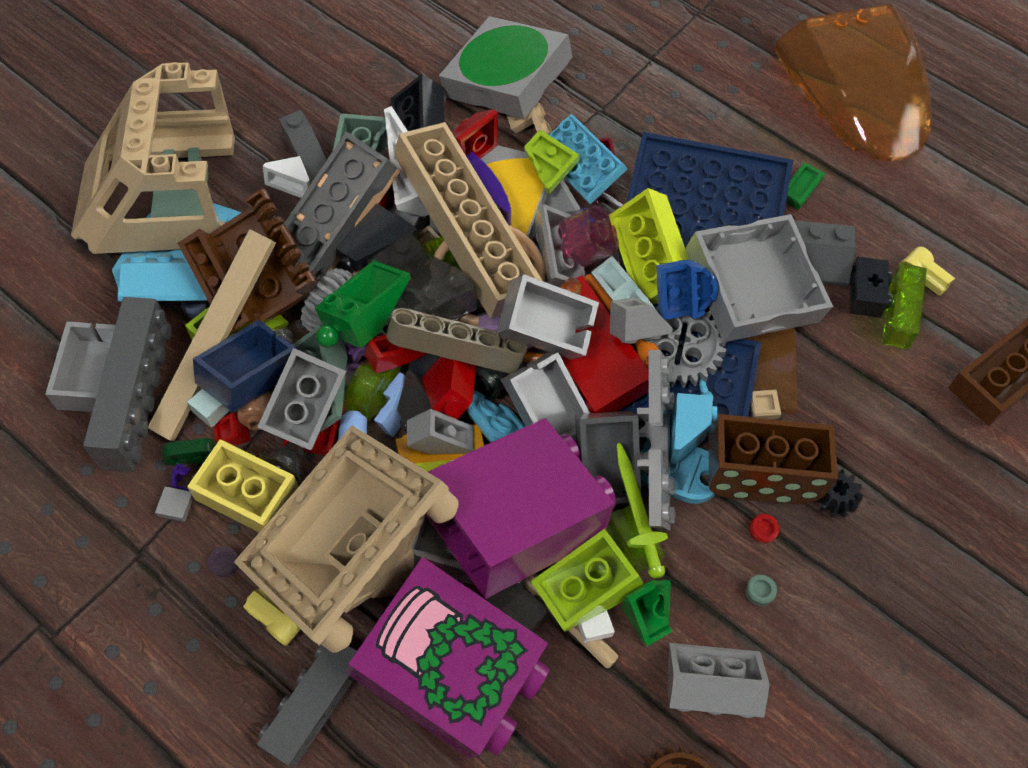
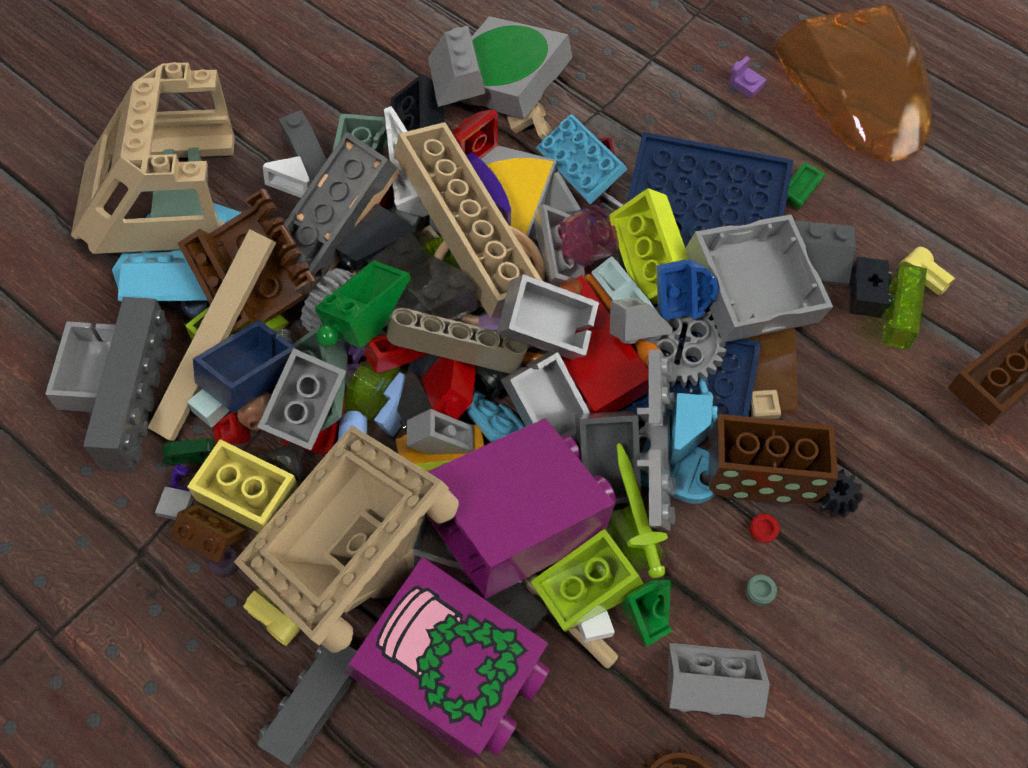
(205, 532): none -> reddish brown bracket
(455, 67): none -> light grey slope
(550, 159): lime wing -> none
(745, 79): none -> medium lavender bracket

